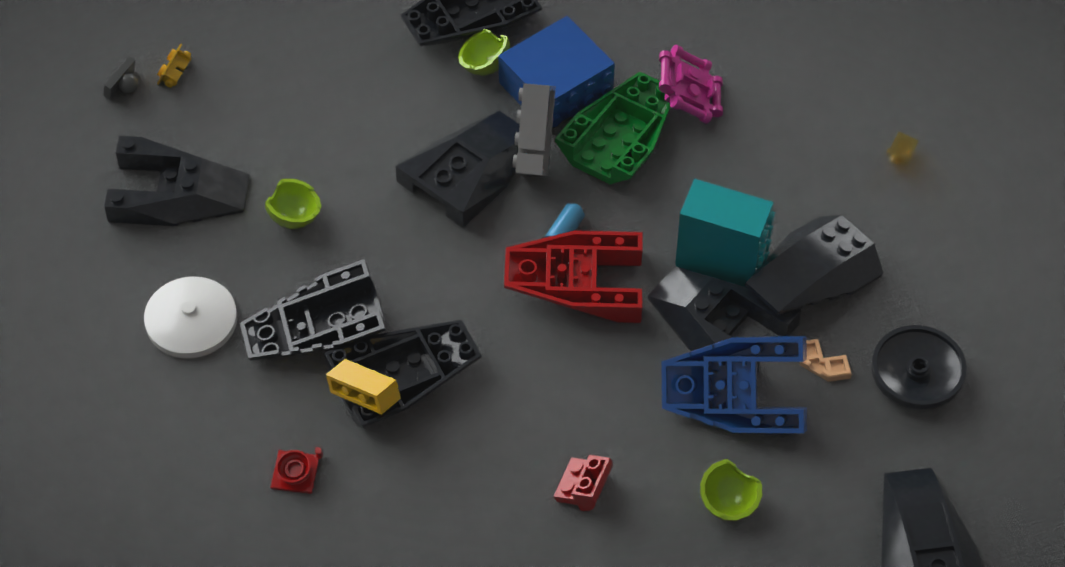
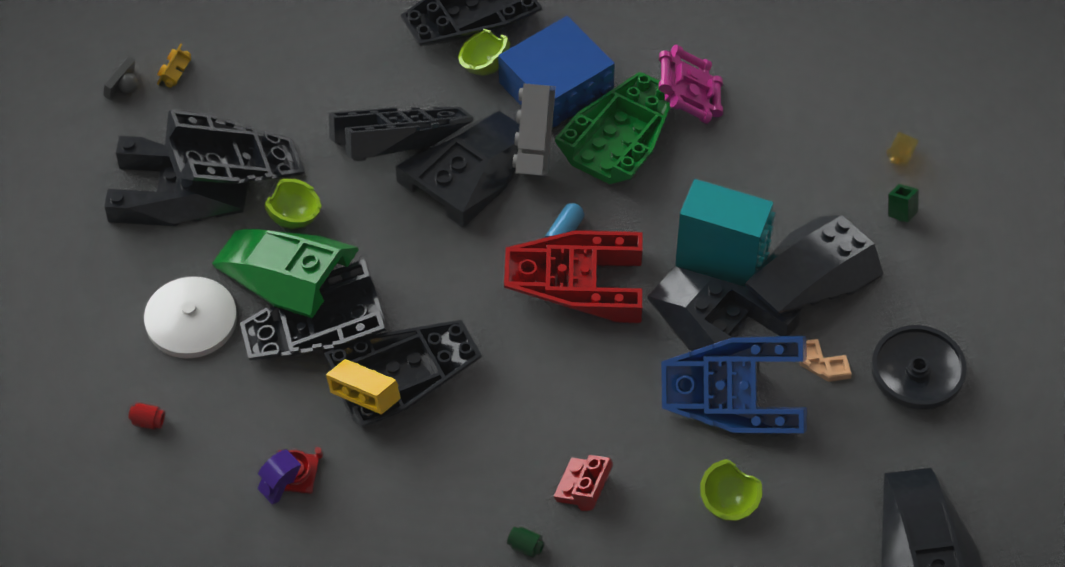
(146, 416): none -> red brick
(226, 153): none -> black wedge
(276, 474): none -> dark purple brick
(283, 266): none -> green wedge
(393, 131): none -> black wedge
(525, 541): none -> dark green brick
(903, 203): none -> dark green brick

